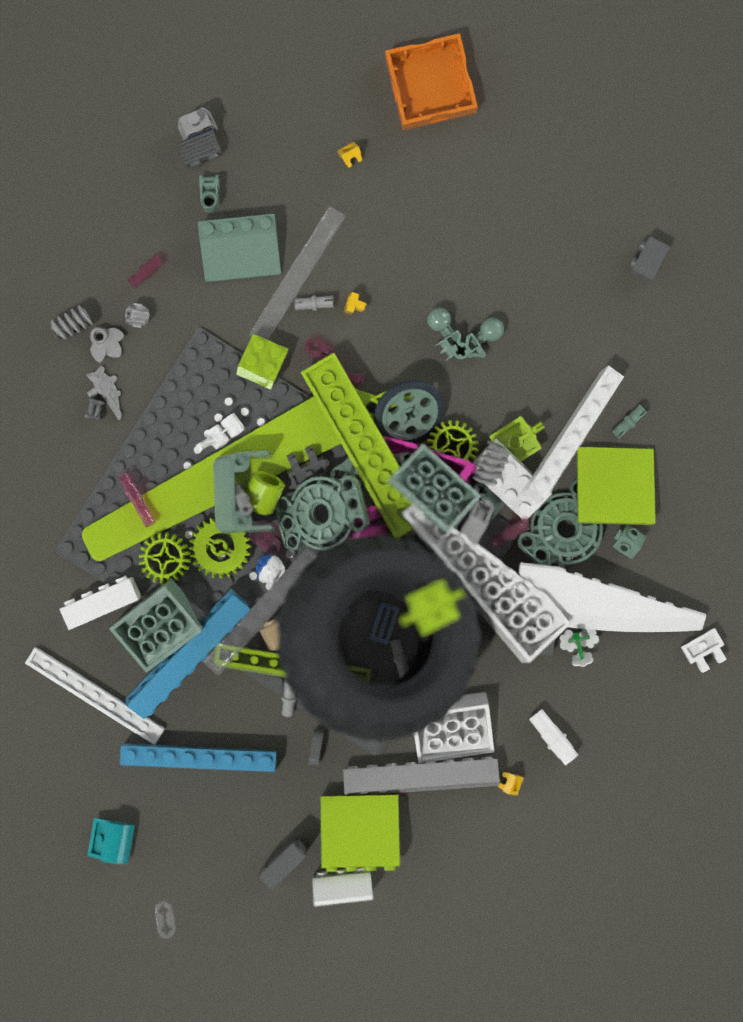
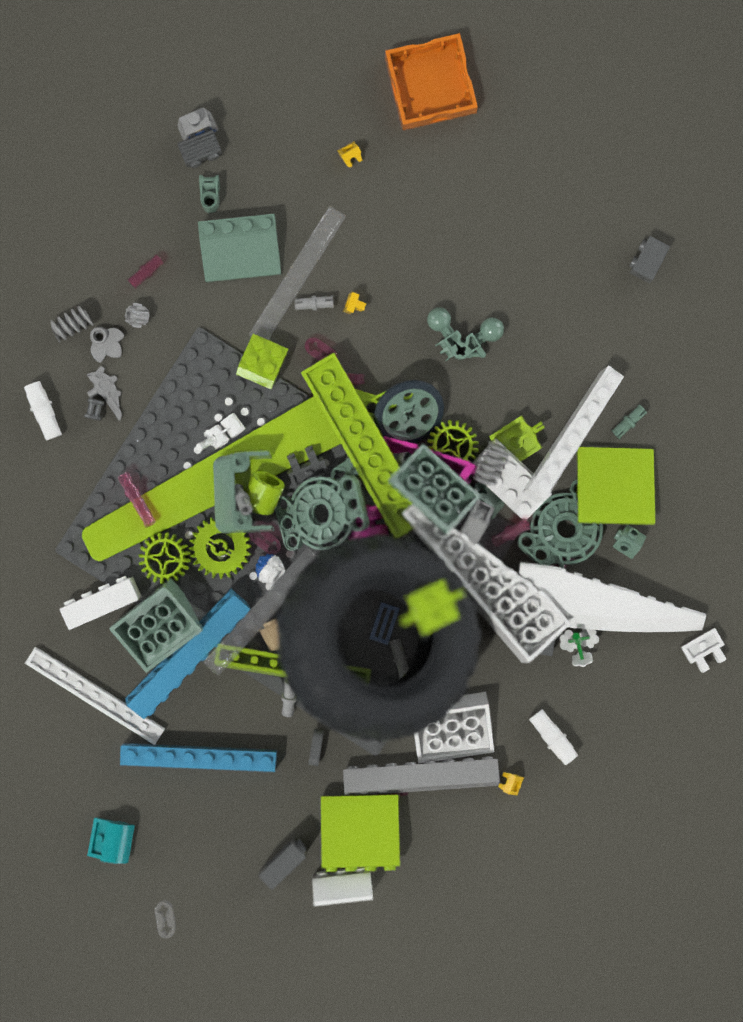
(42, 410): none -> white piece

